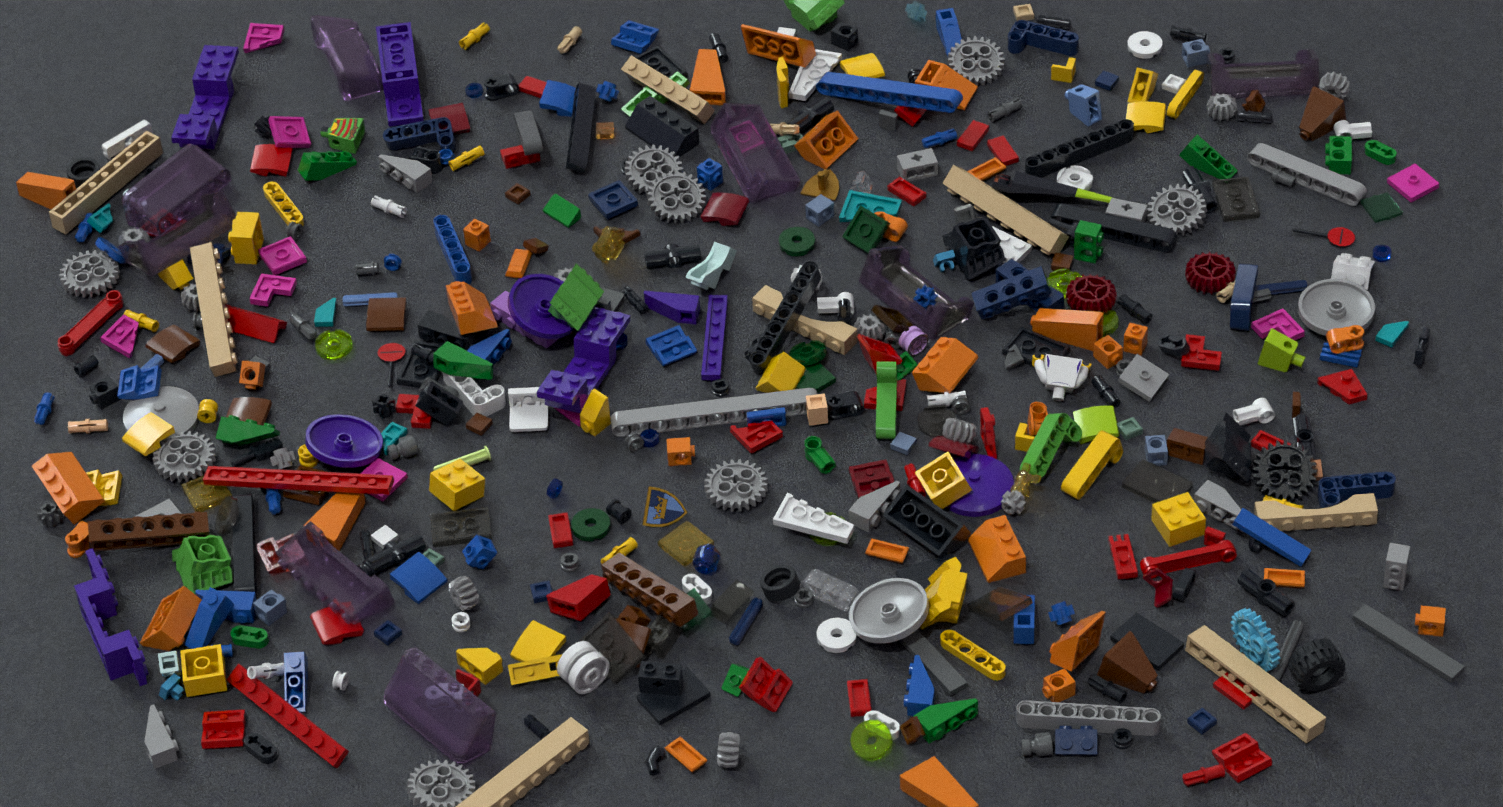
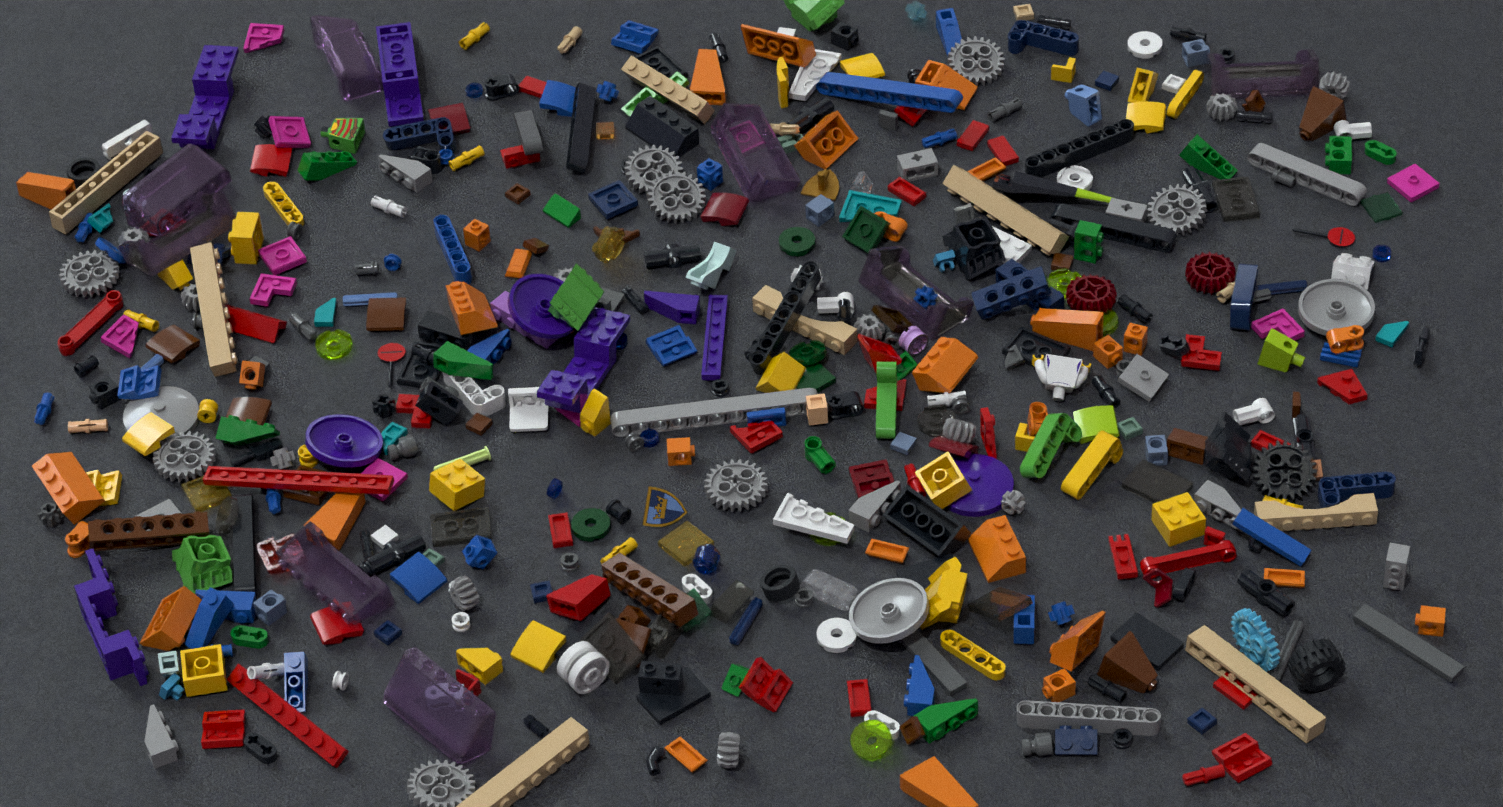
(533, 670): yellow plate -> none
(1023, 479): clear yellow piece -> none

